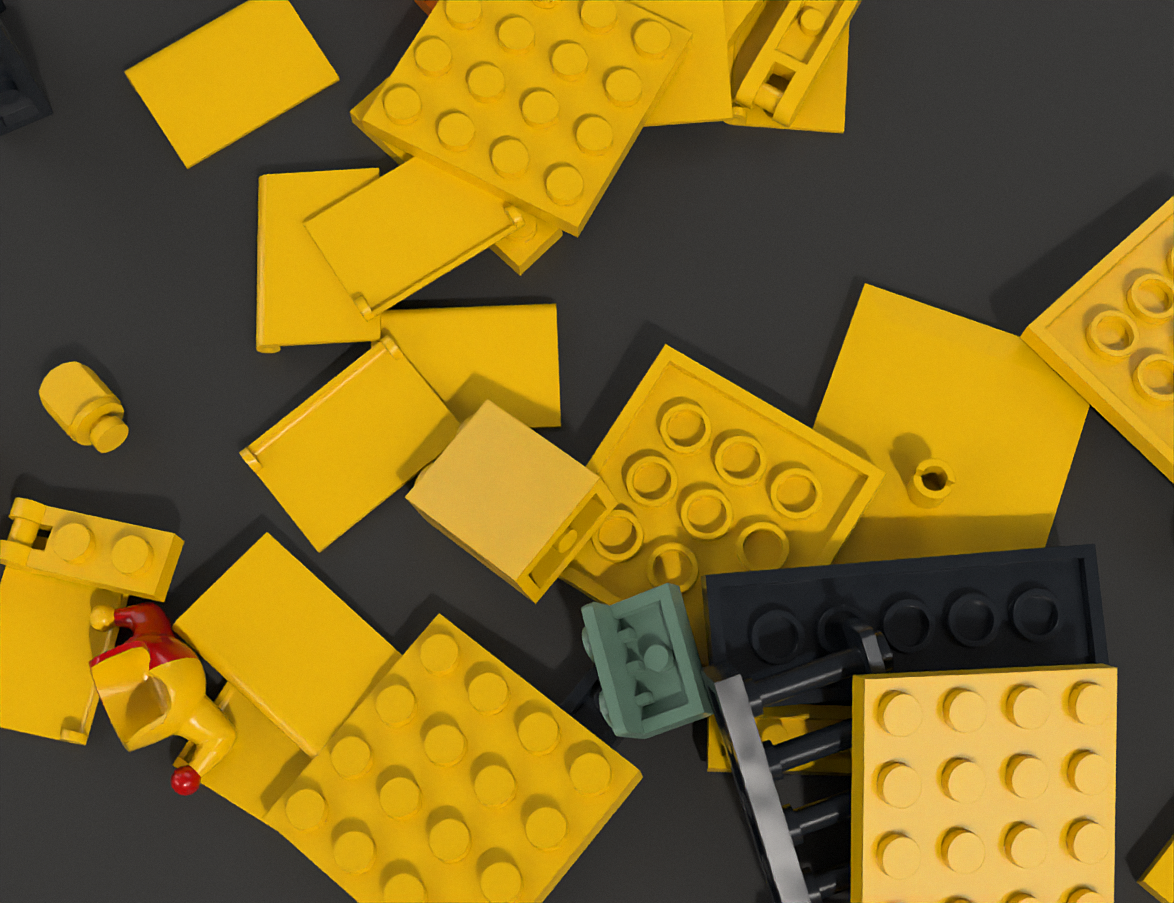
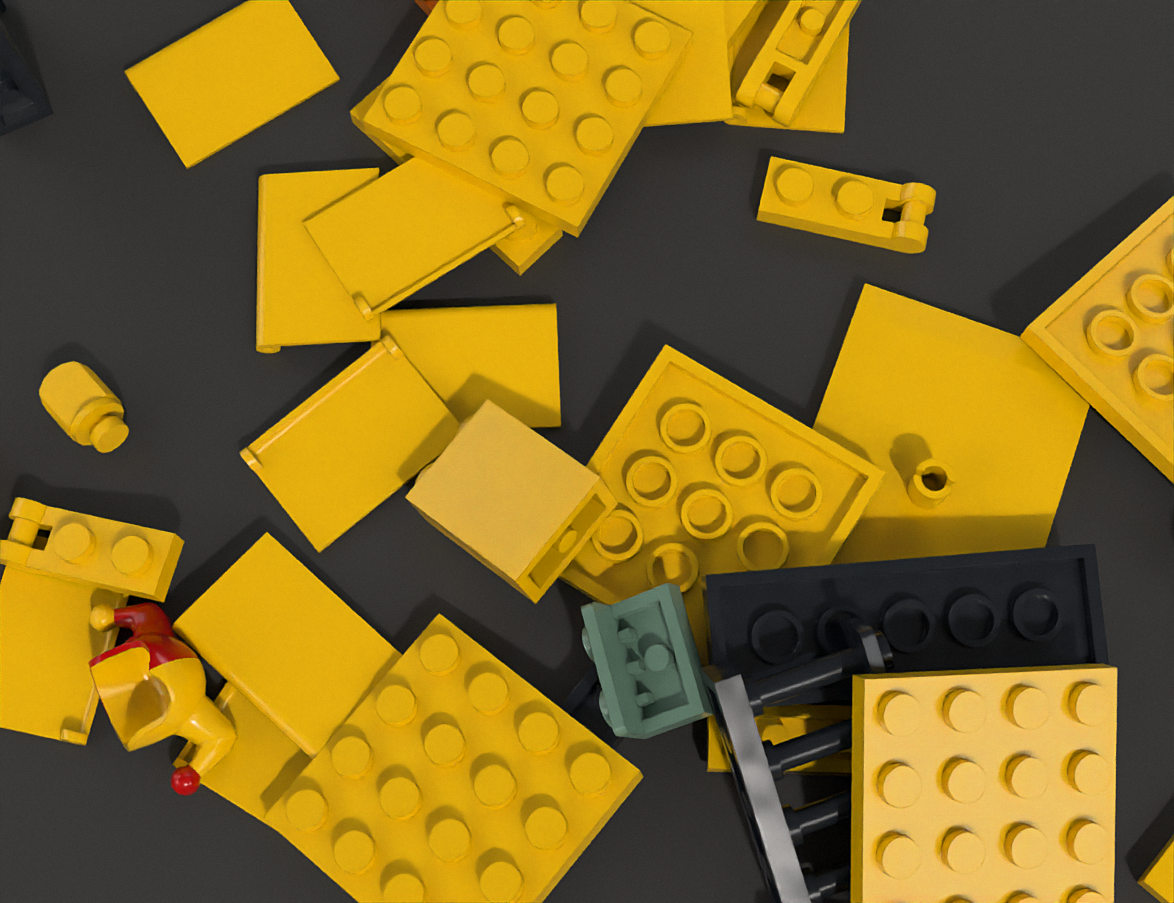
(846, 205): none -> yellow plate

